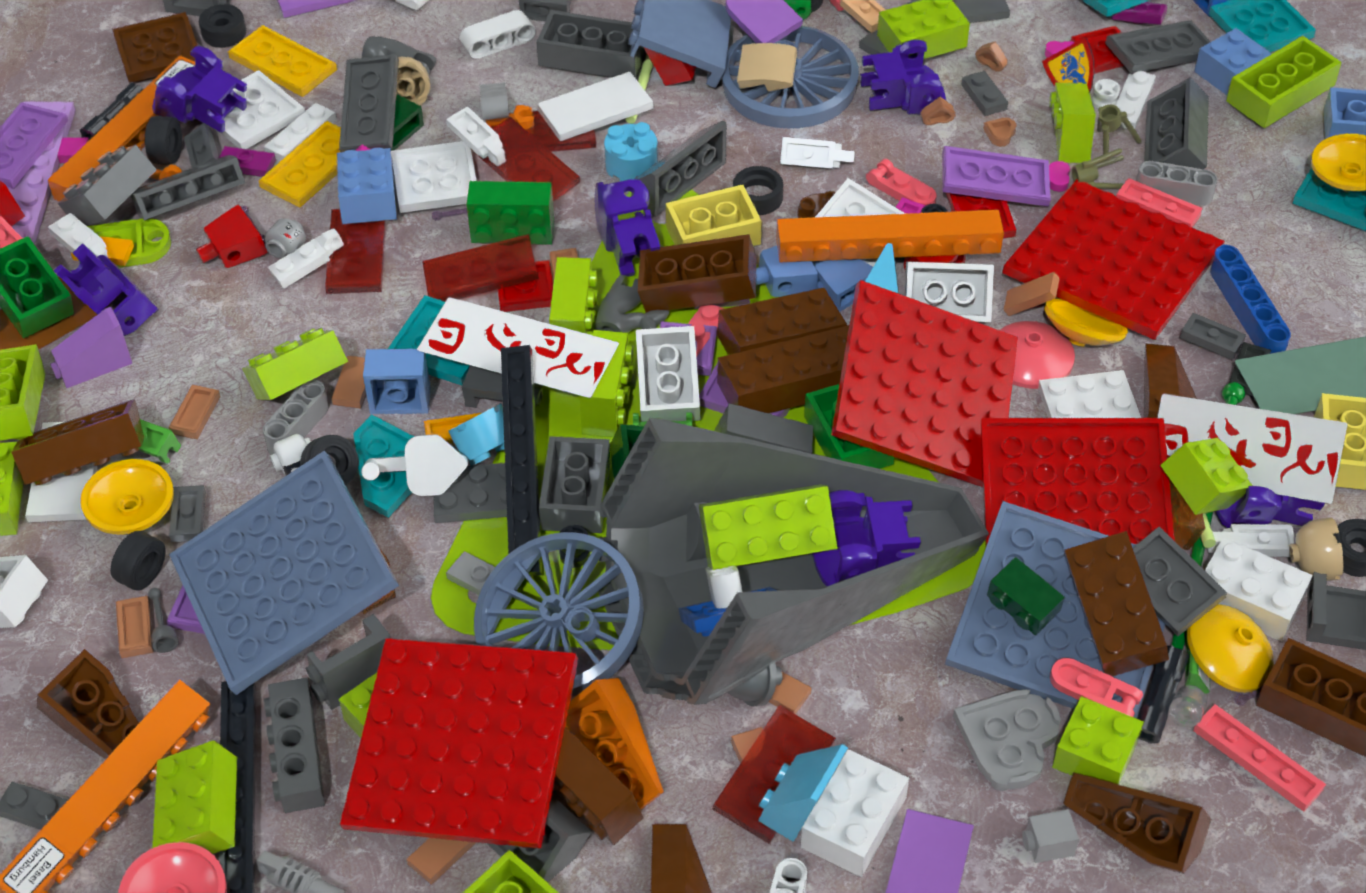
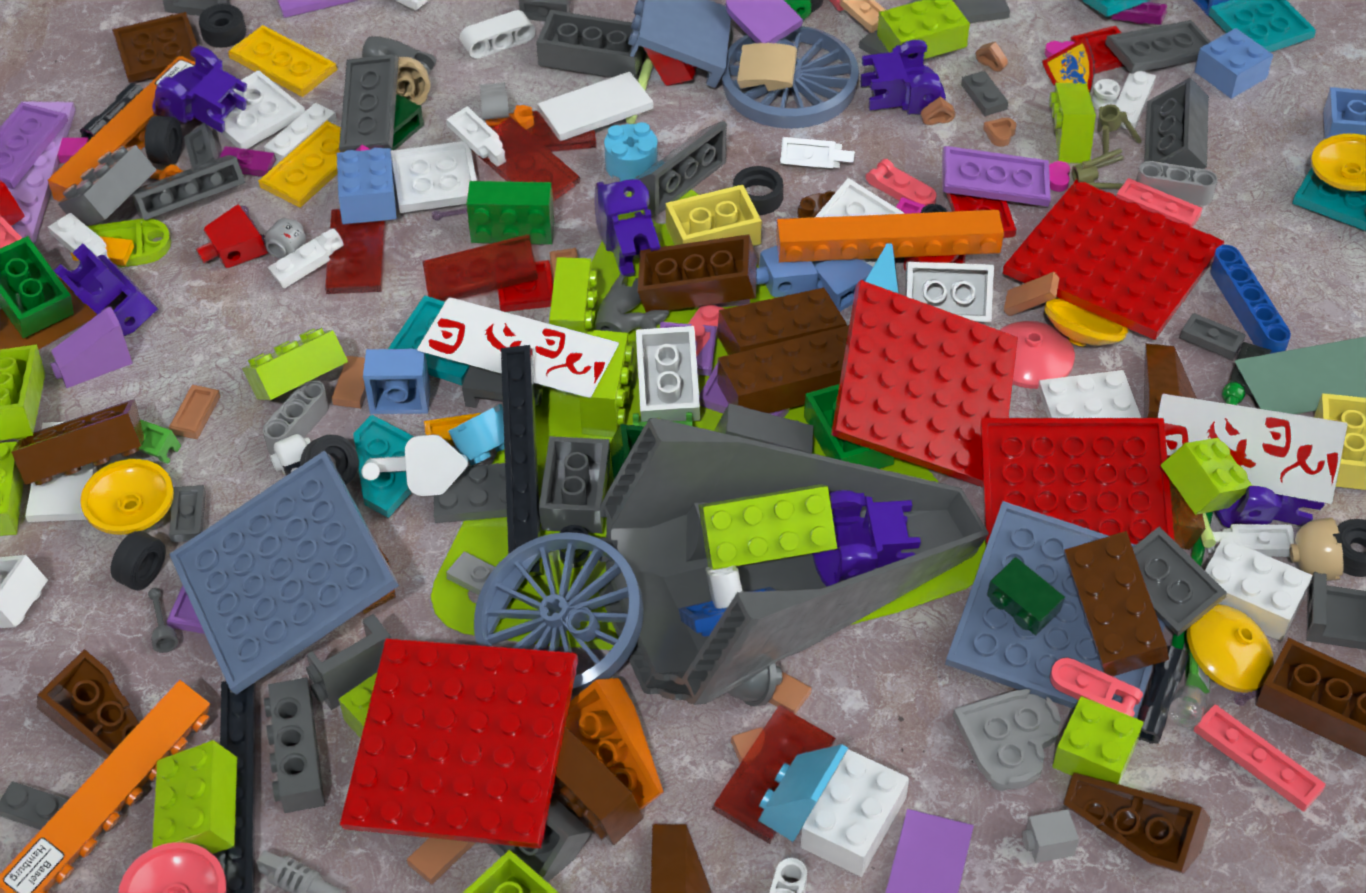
(134, 626): nougat tile -> none
(1283, 81): lime brick -> none

